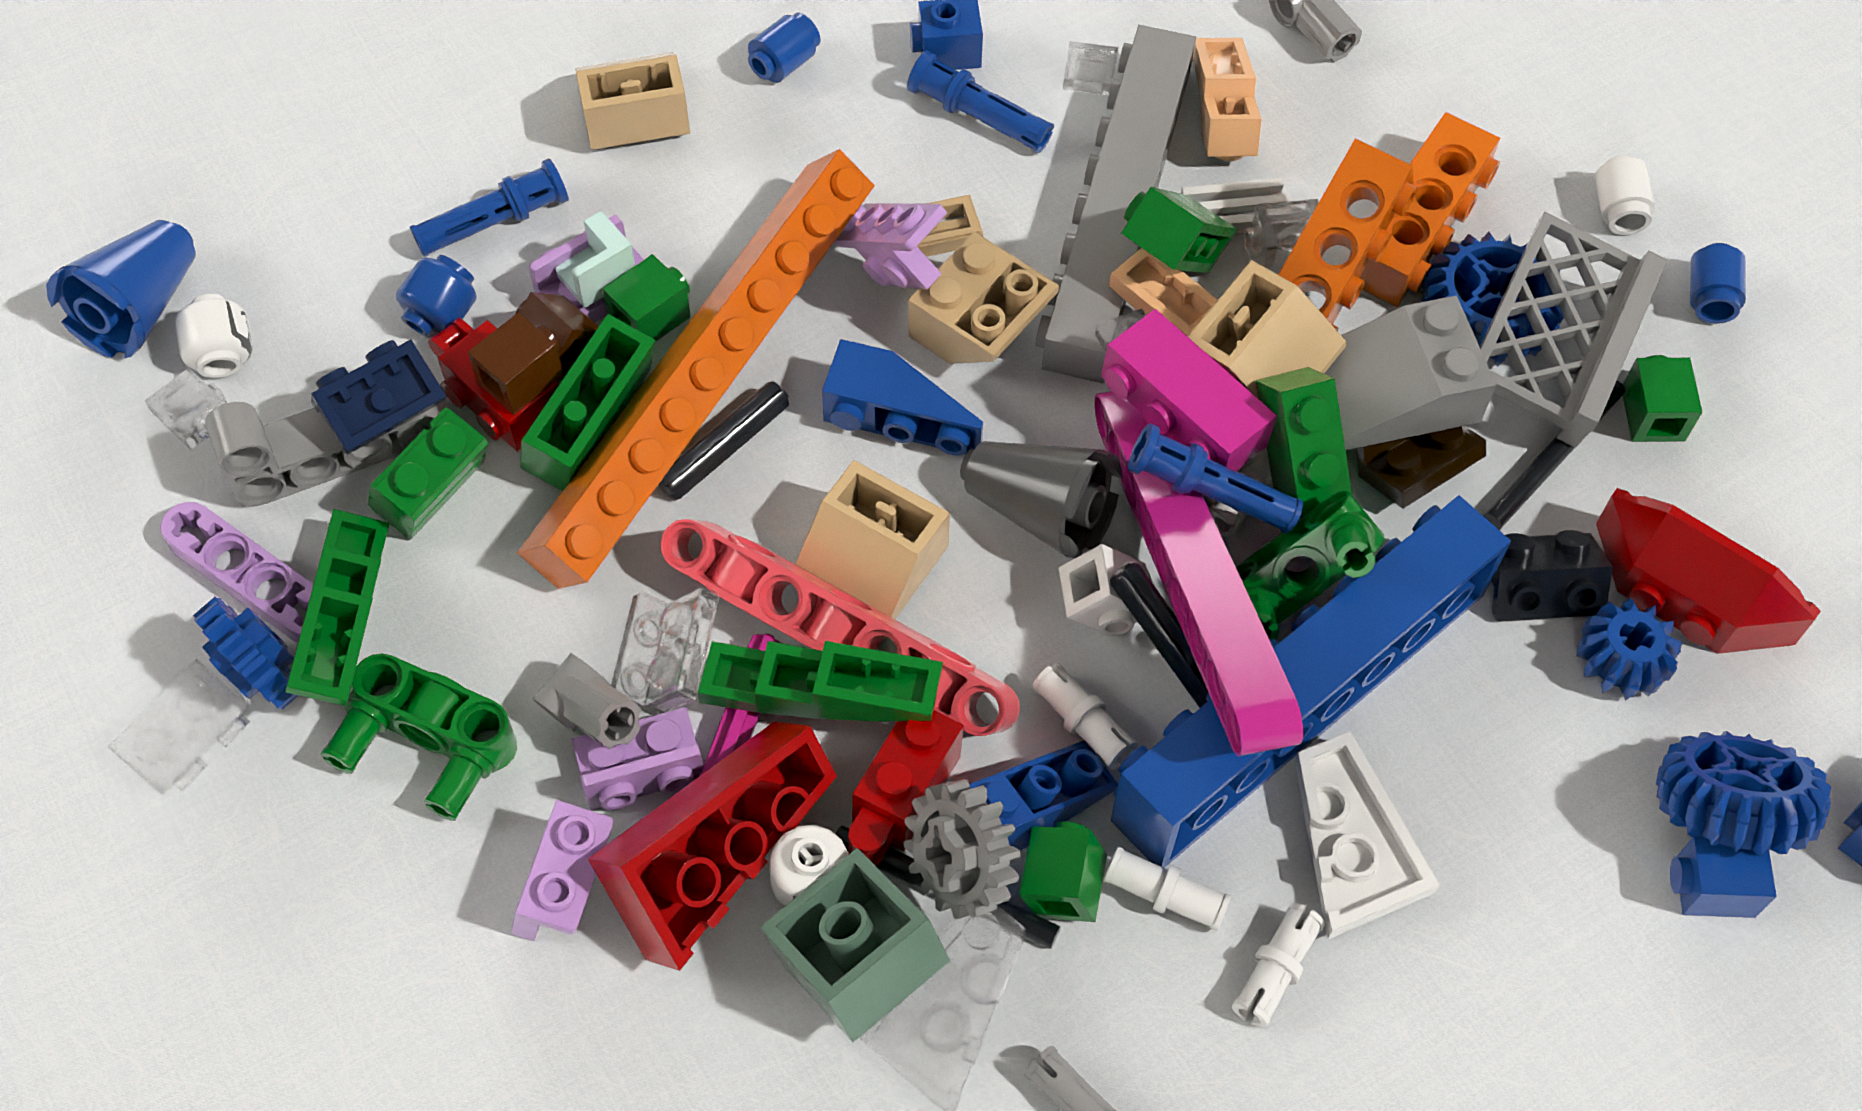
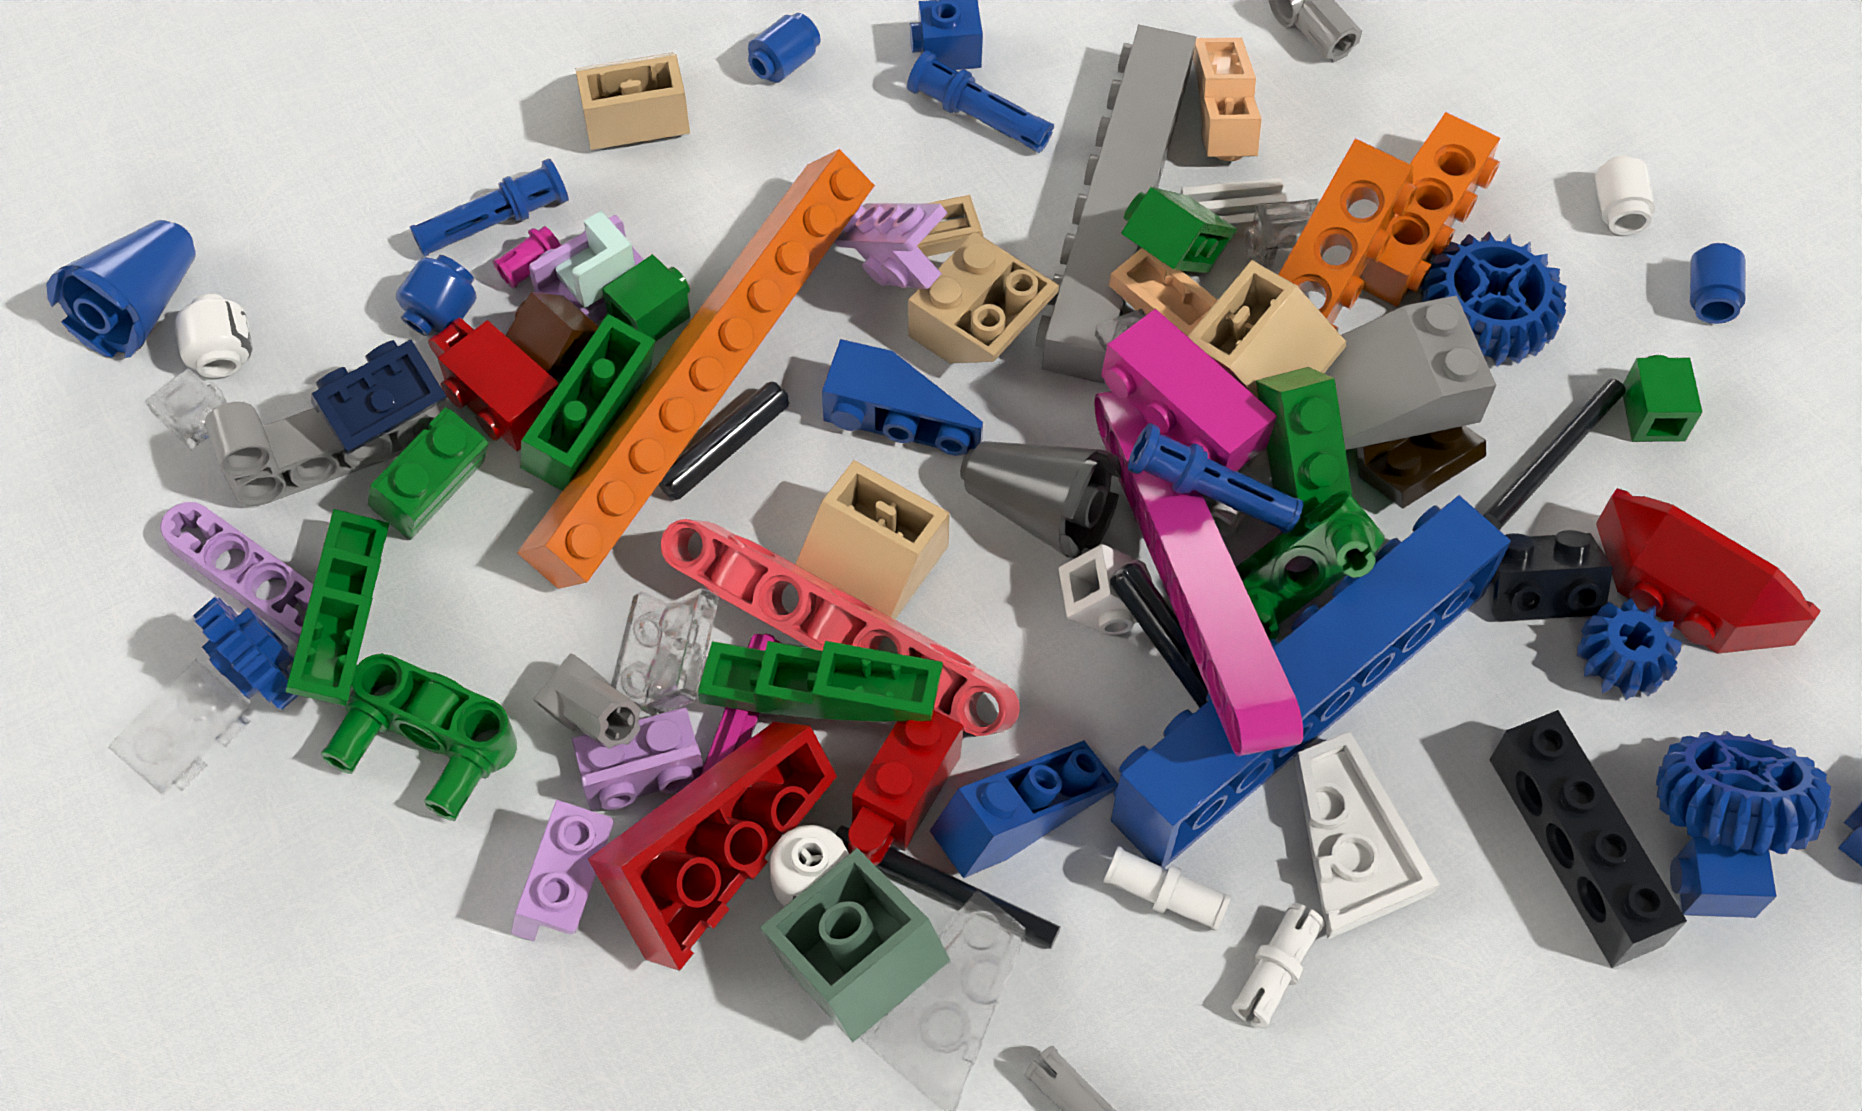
(515, 263): none -> dark pink pin
(517, 362): reddish brown brick -> none
(961, 849): light grey gear -> none
(1063, 872): green brick -> none
(1084, 715): white pin -> none
(1090, 68): clear tile -> none
(1586, 839): none -> black brick
(1611, 336): light grey fence -> none

